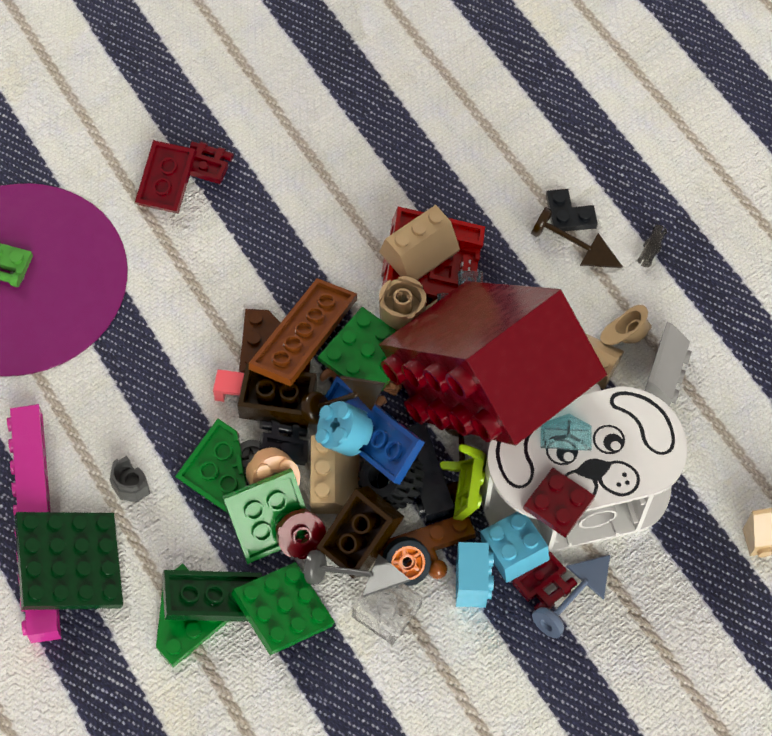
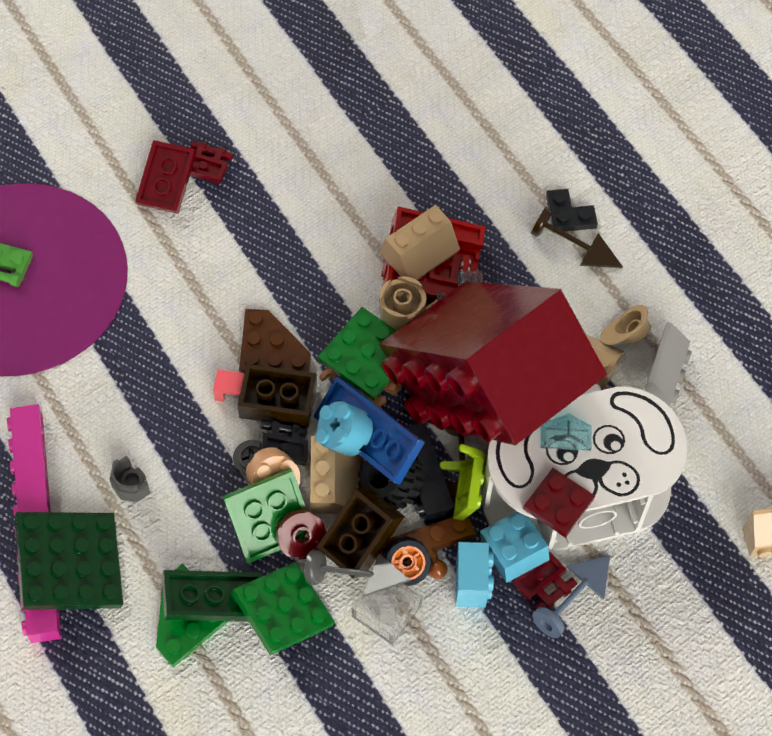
(215, 465): green plate -> none
(303, 332): dark orange plate -> none
(365, 390): dark brown piece -> none
(652, 246): clear smoke pin -> none

